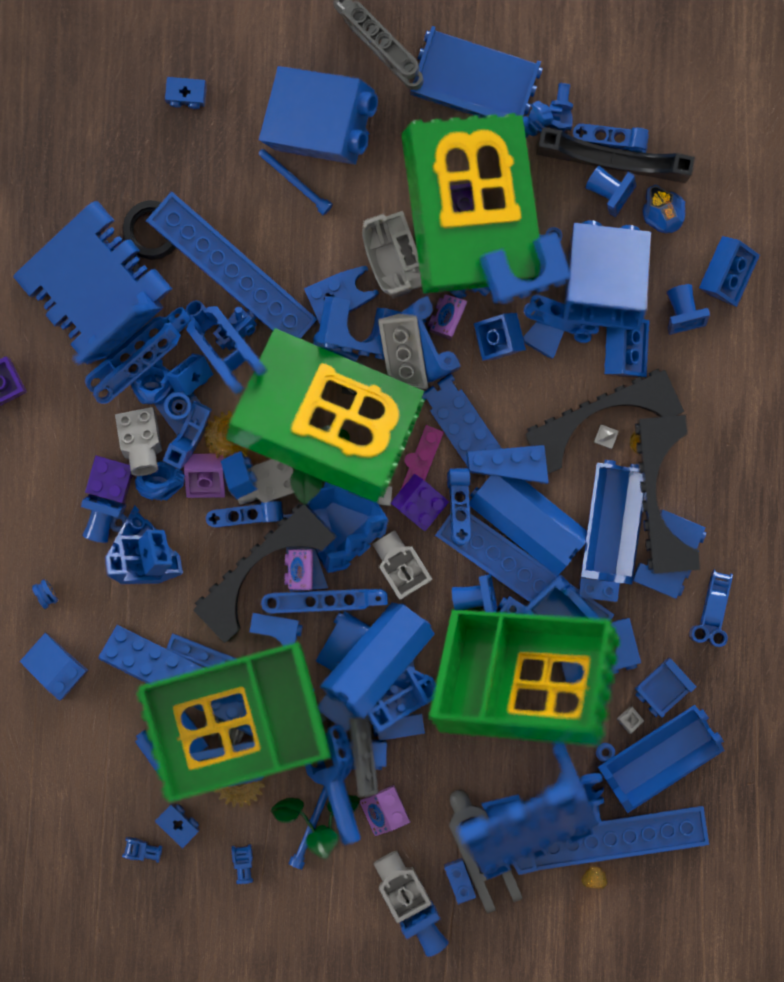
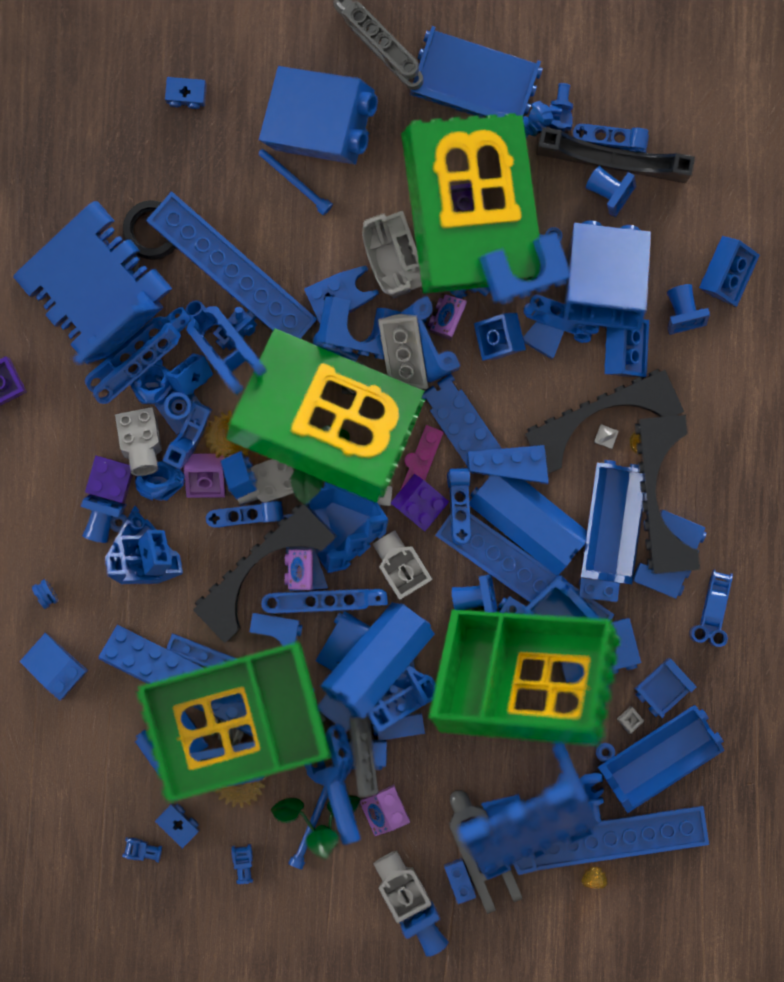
(663, 210): blue helmet -> none

